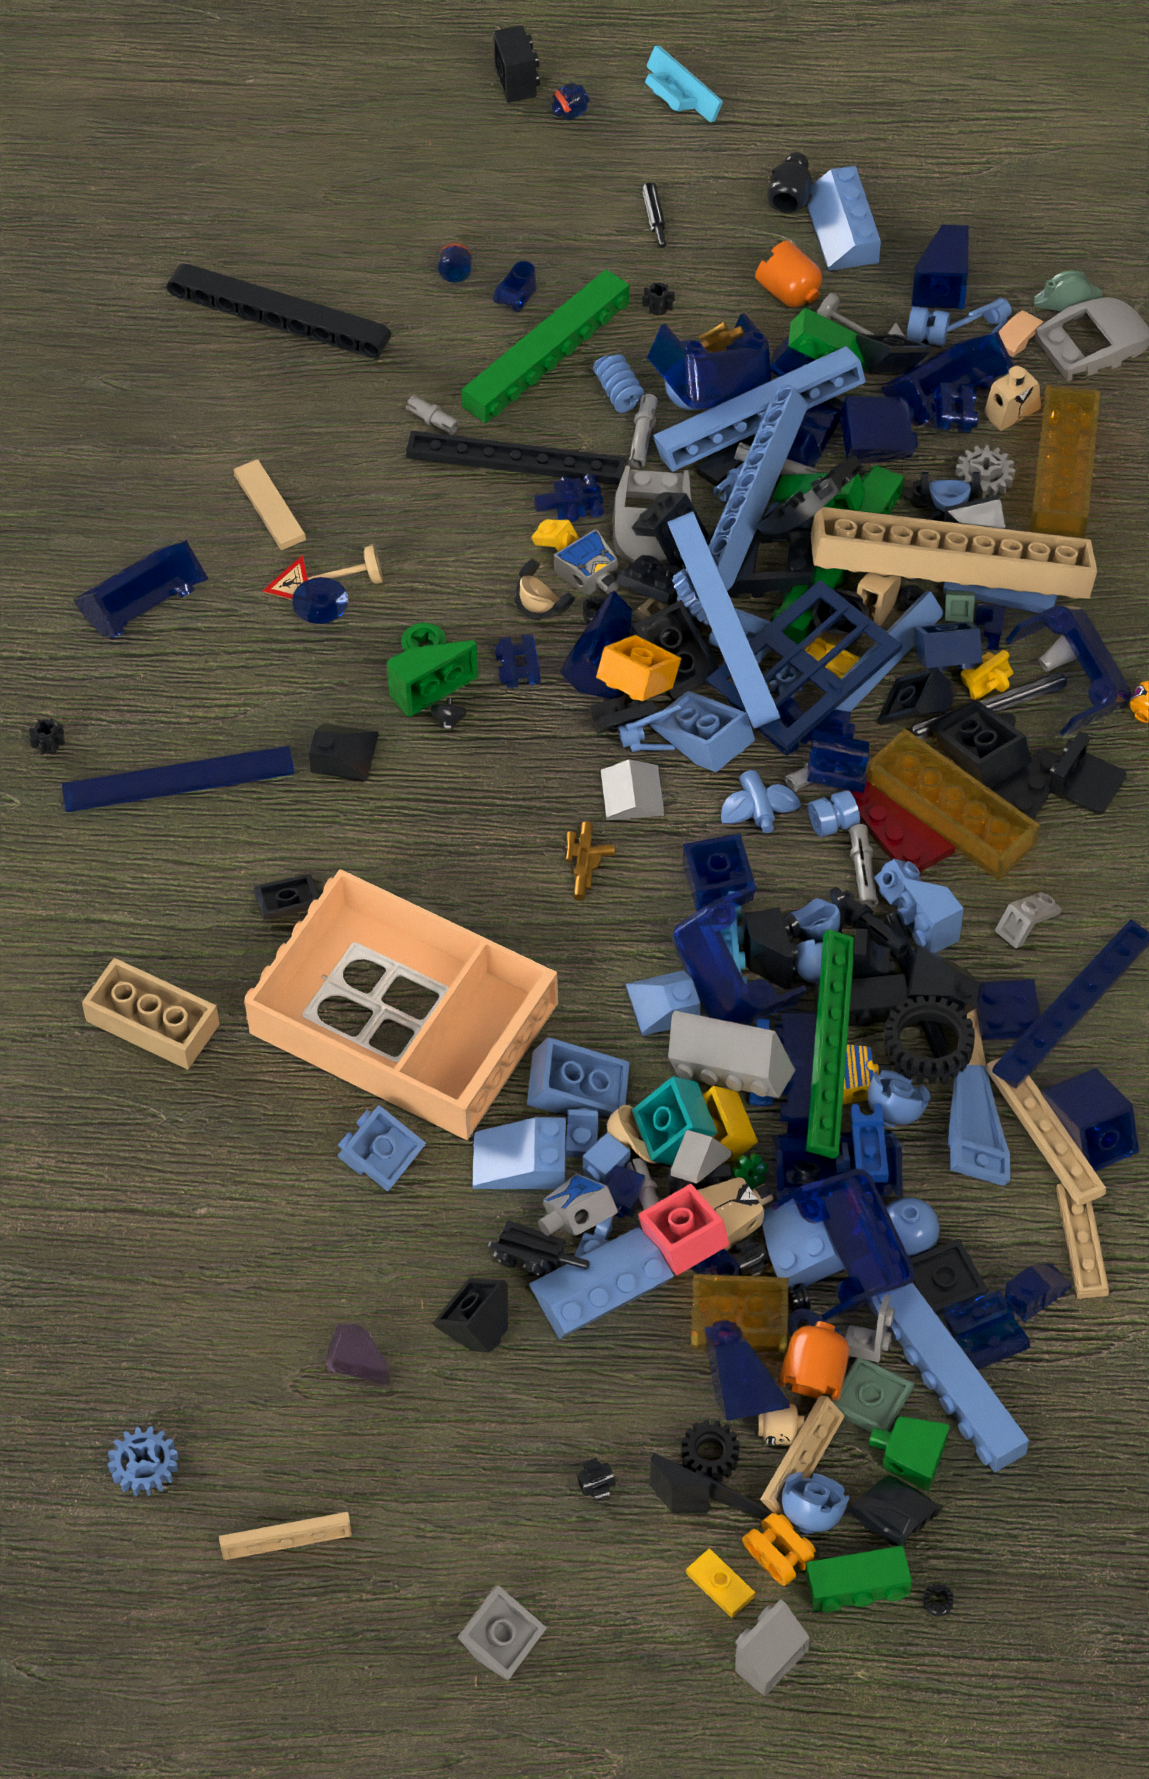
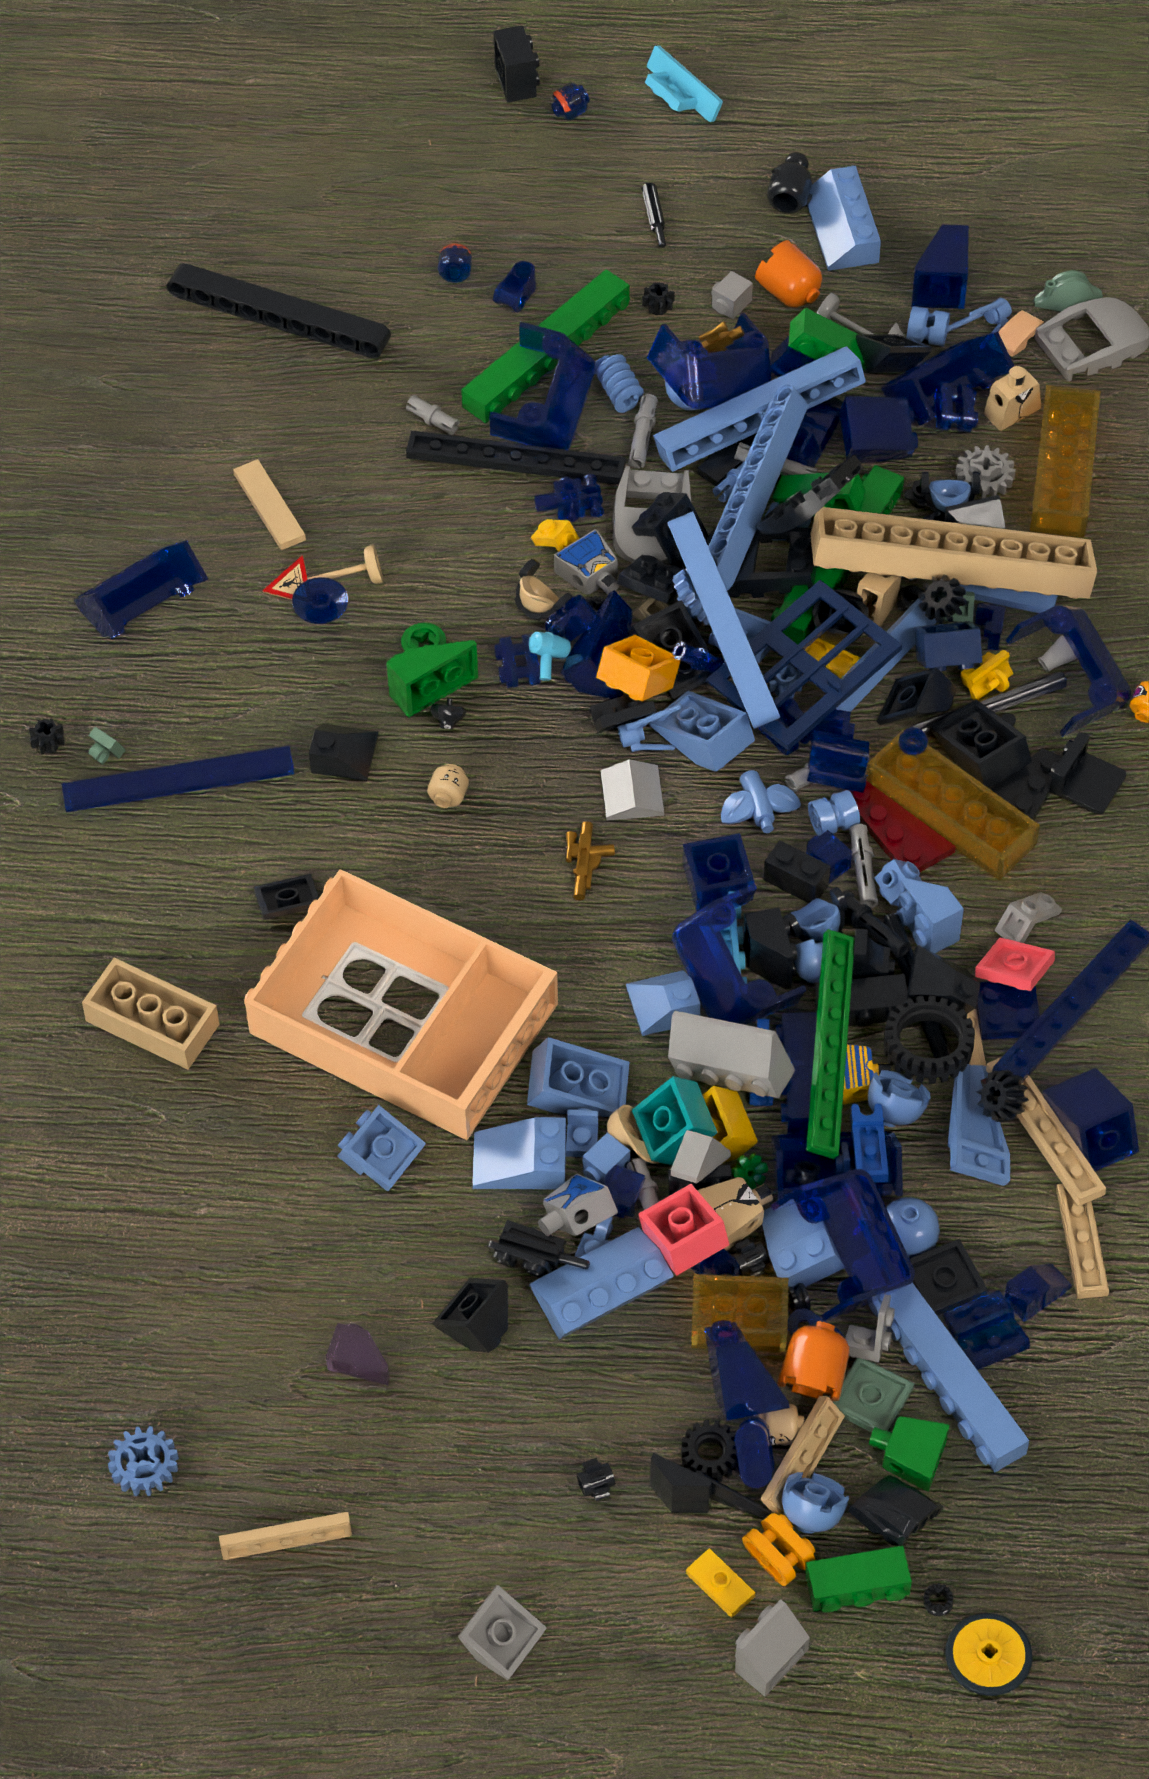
(104, 746): none -> sand green tile
(448, 786): none -> tan head
(548, 647): none -> medium azure piece
(557, 420): none -> clear blue windscreen
(572, 618): none -> clear blue piece
(697, 658): none -> clear blue pin
(731, 295): none -> light grey brick
(754, 1452): none -> clear blue brick
(796, 872): none -> black brick
(832, 852): none -> clear blue brick
(915, 735): none -> clear blue plate
(947, 606): none -> black gear
(971, 1666): none -> yellow wheel
(1002, 1095): none -> black gear
(1015, 964): none -> coral plate

